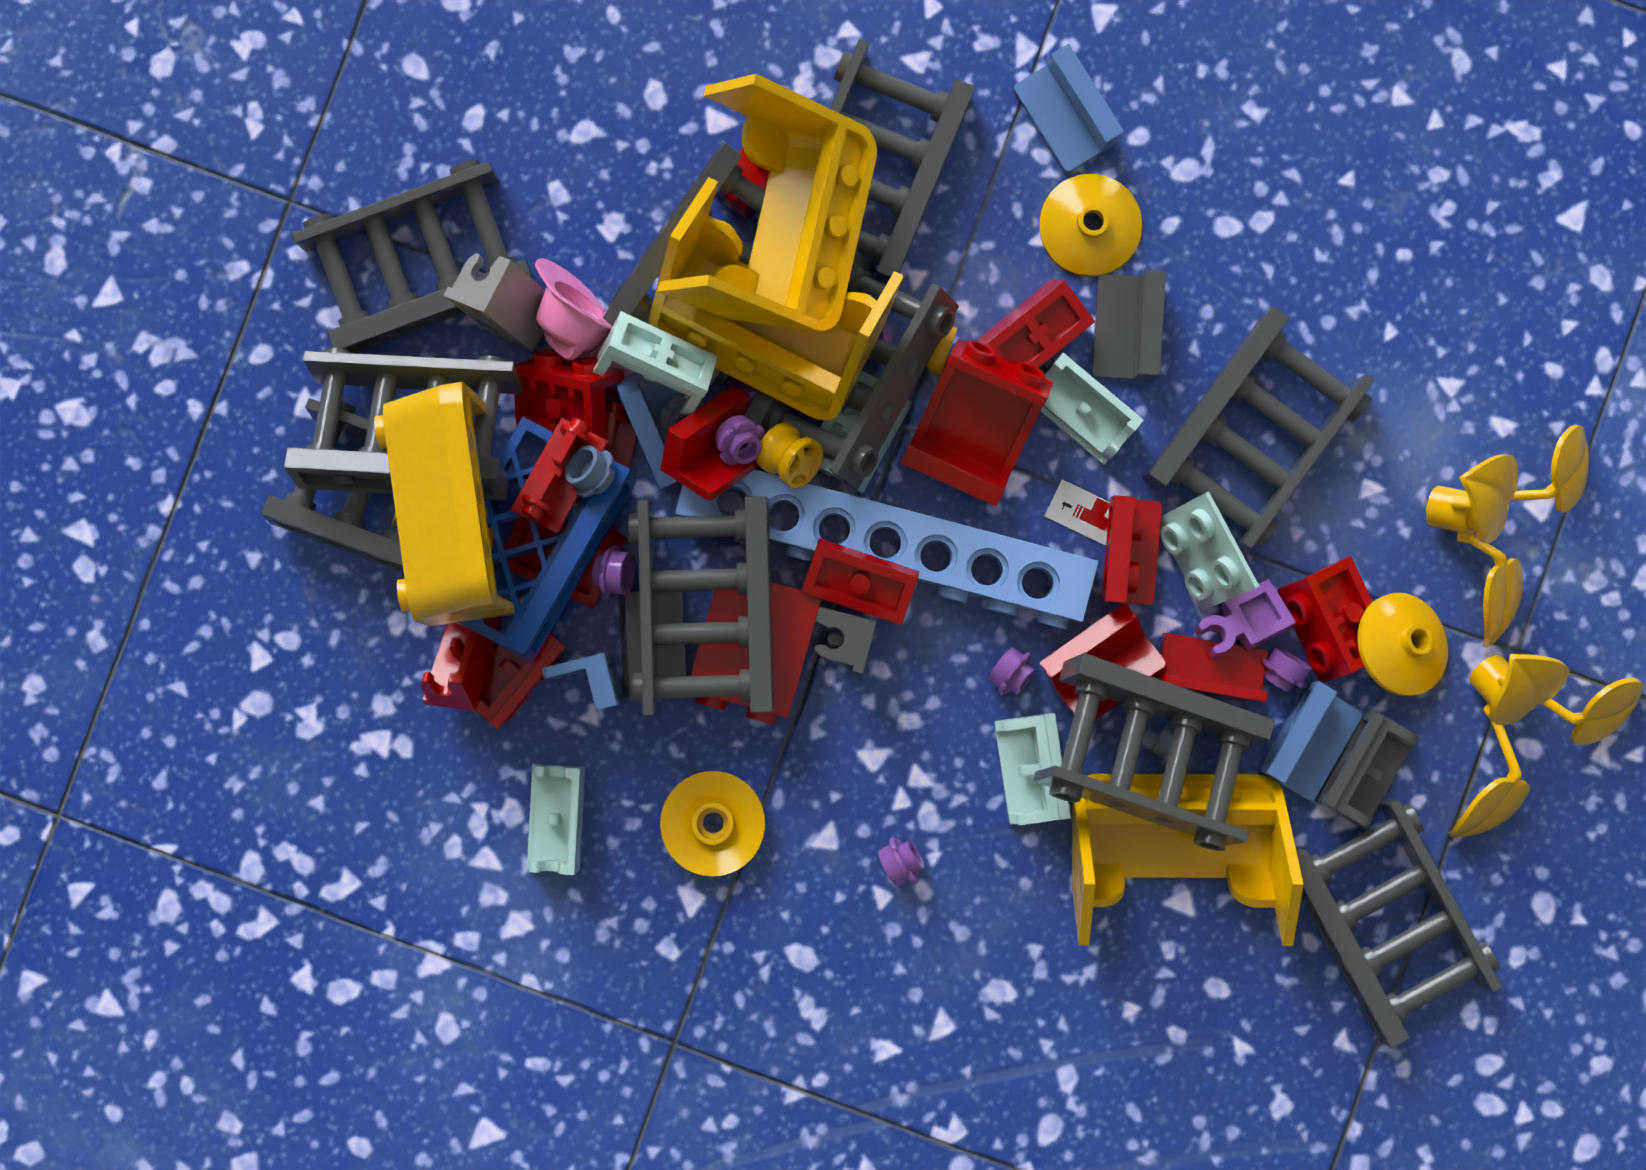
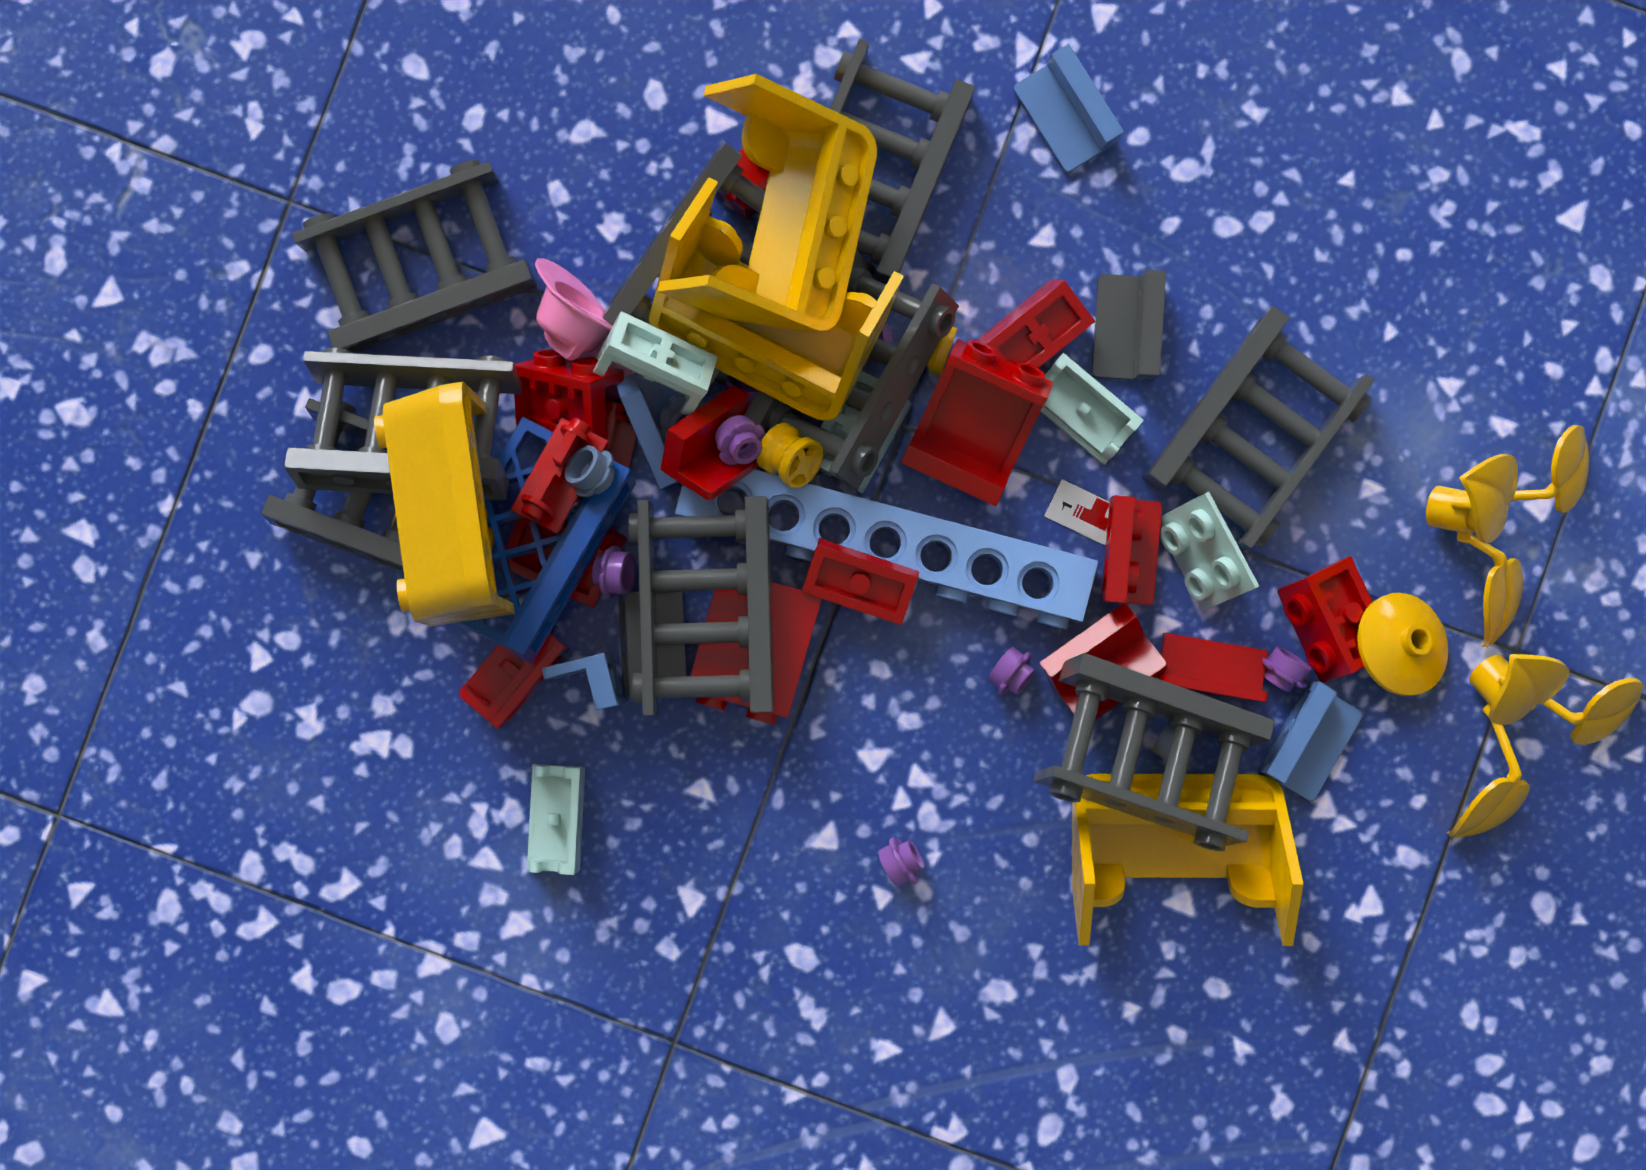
(459, 667): red hinge -> none
(500, 303): light grey hinge -> none
(708, 851): yellow dish -> none
(853, 643): dark grey hinge -> none
(1024, 748): light aqua hinge -> none
(1086, 250): yellow dish -> none
(1249, 617): medium lavender plate -> none
(1364, 965): dark grey fence -> none
(1366, 768): dark grey hinge -> none

